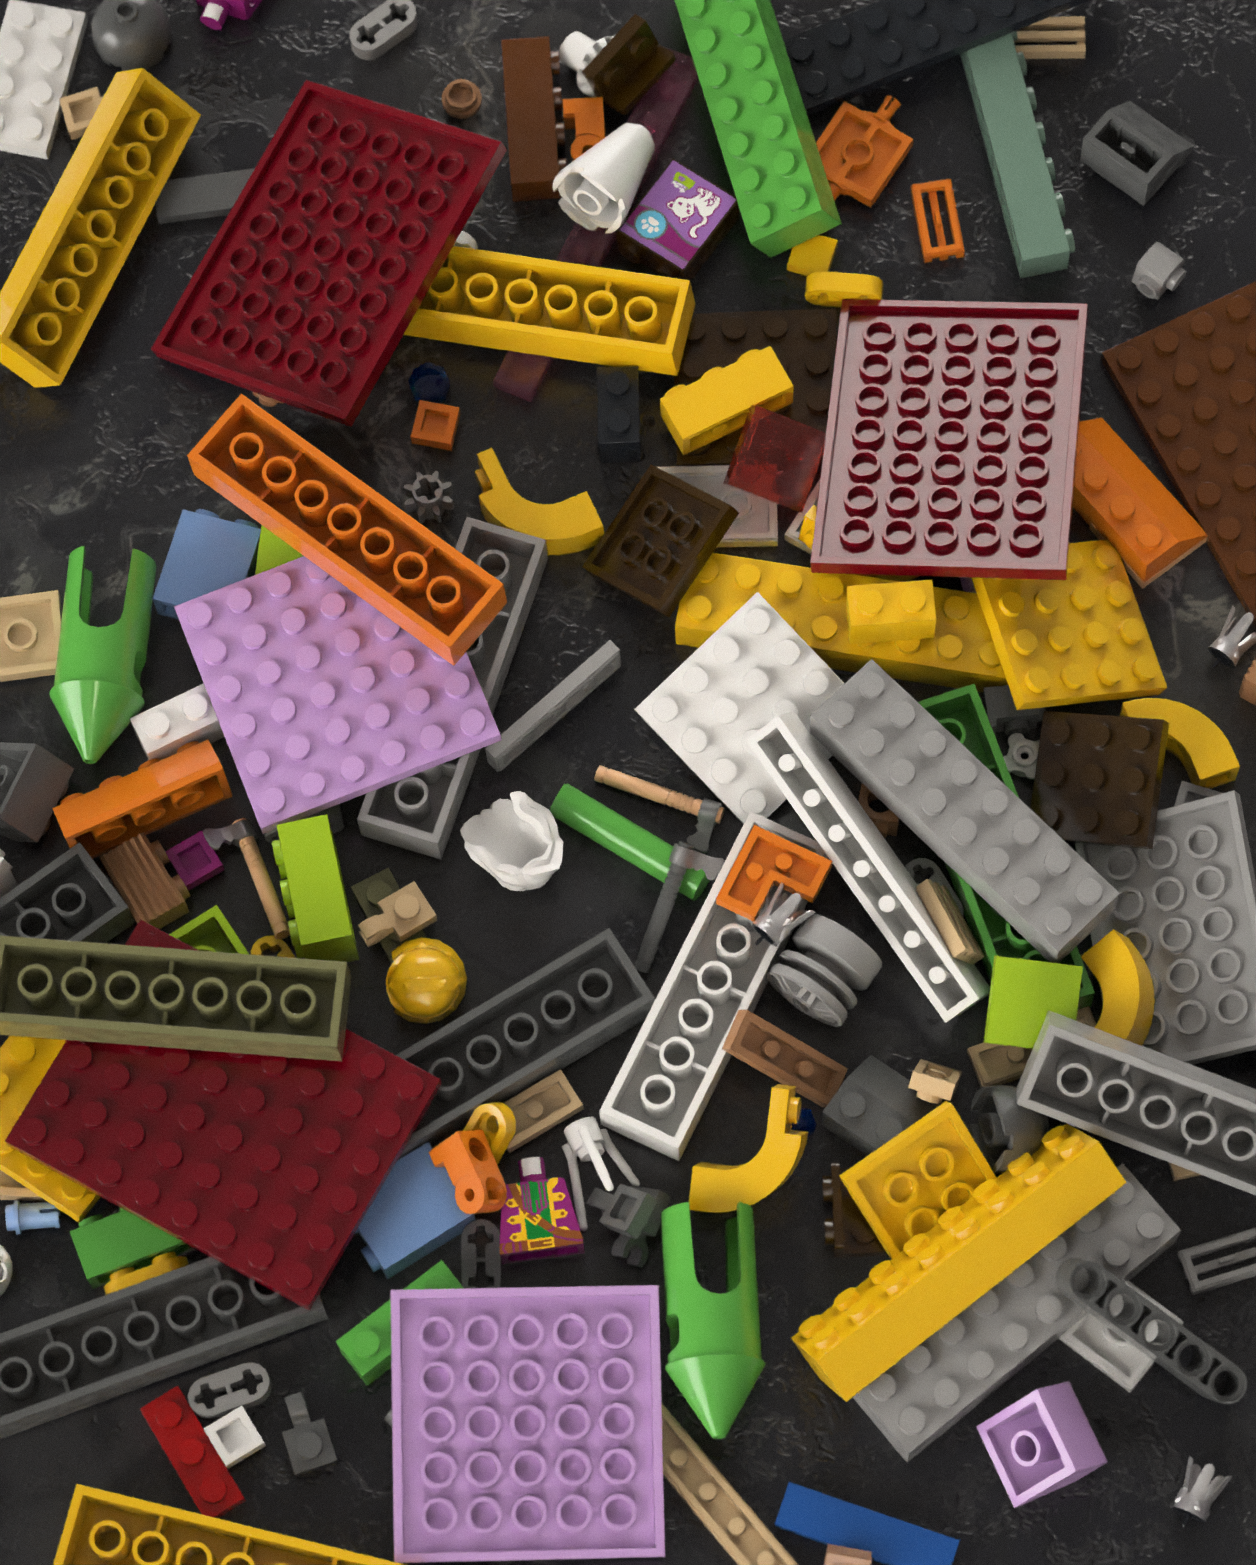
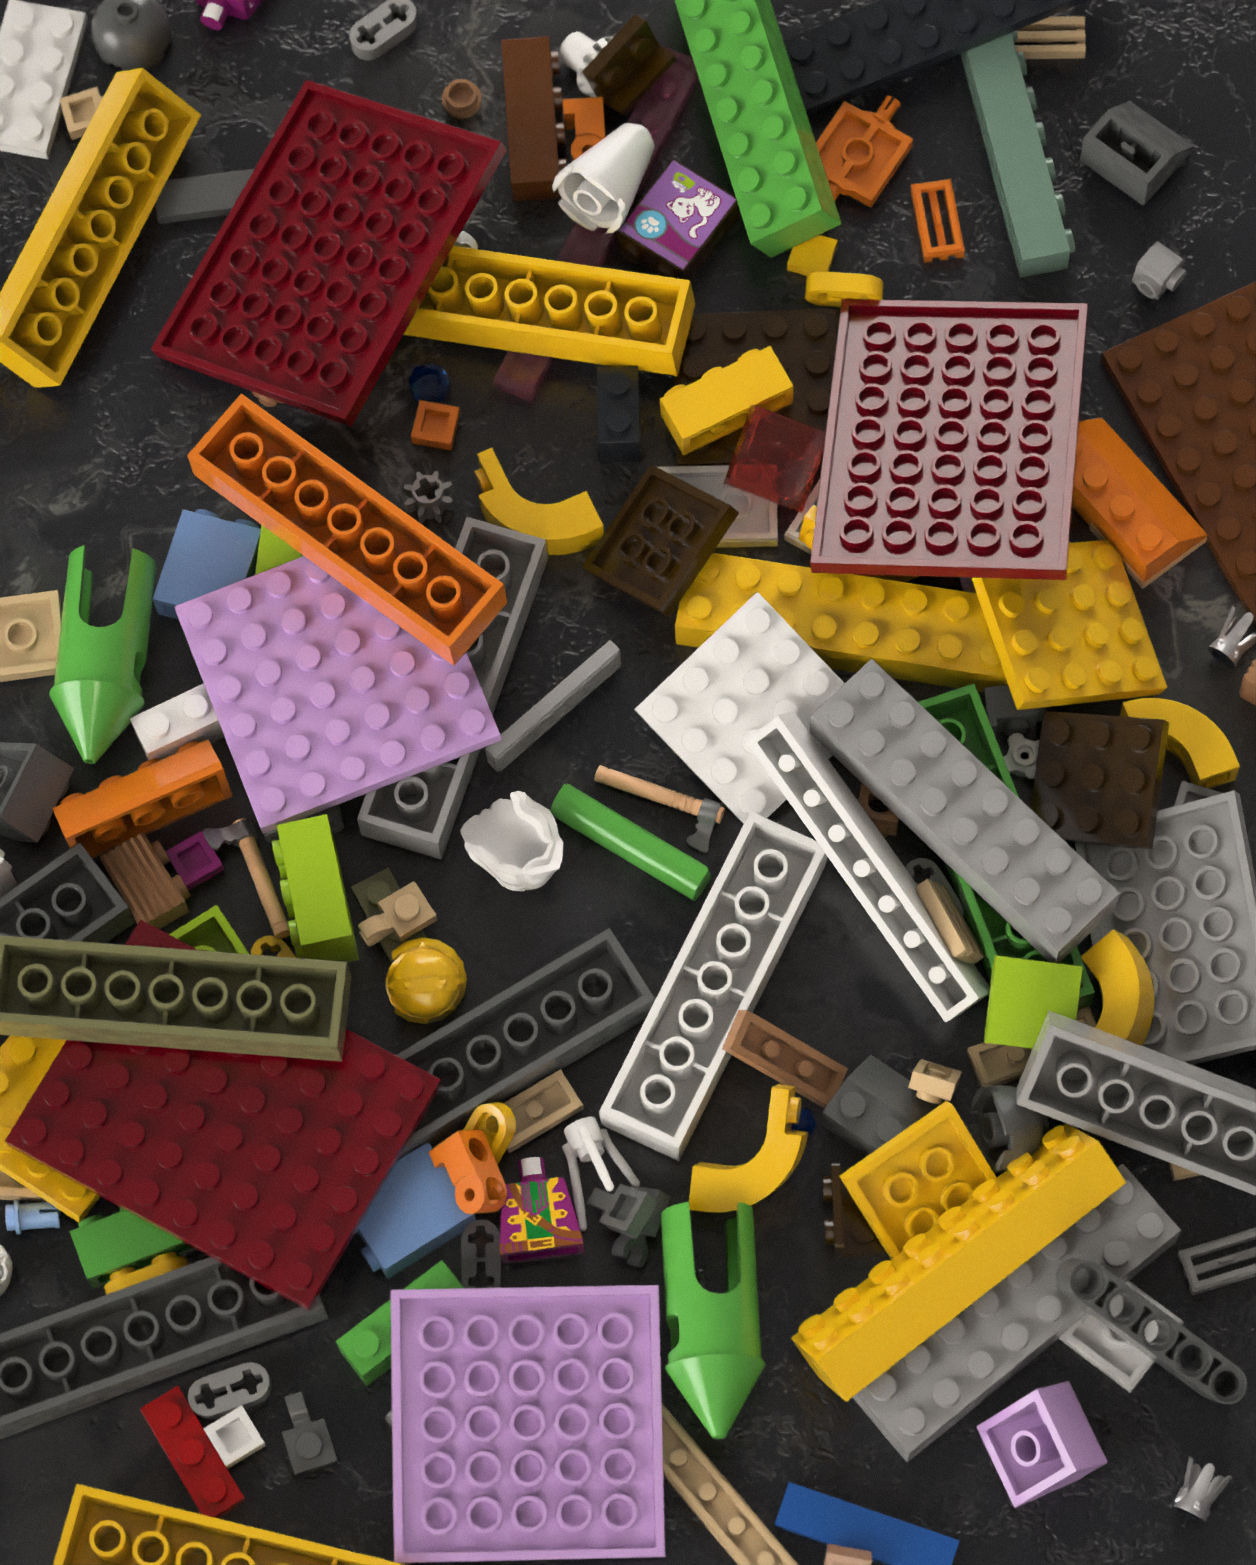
(681, 858): dark grey piece -> none
(767, 862): orange plate -> none
(774, 922): flat silver piece -> none
(824, 970): light grey wheel -> none
(891, 611): yellow brick -> none

